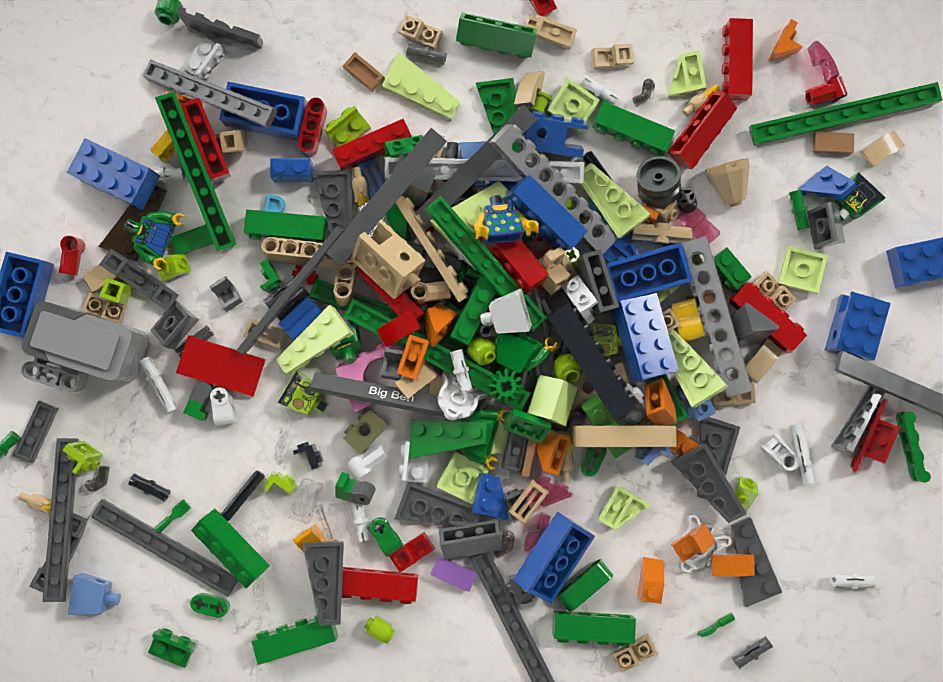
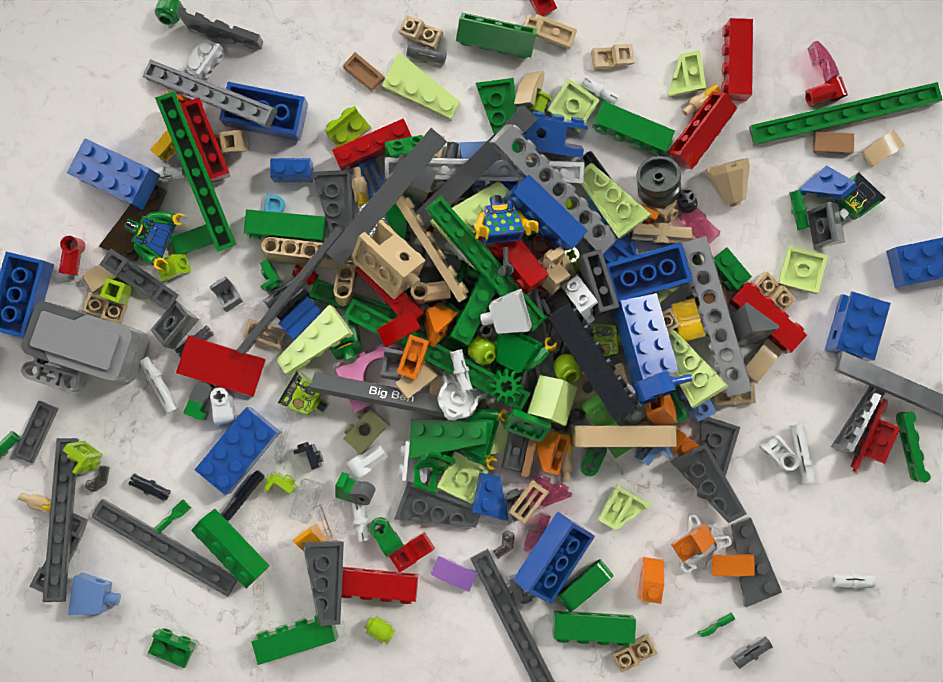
(209, 609): green beam -> none
(237, 450): none -> blue brick
(312, 118): red beam -> none
(438, 463): none -> green piece
(470, 539): dark grey brick -> none
(506, 268): none -> dark grey hand
(646, 94): clear smoke arm -> none
(659, 384): none -> blue beam
(746, 491): lime bracket -> none
(785, 45): orange slope -> none

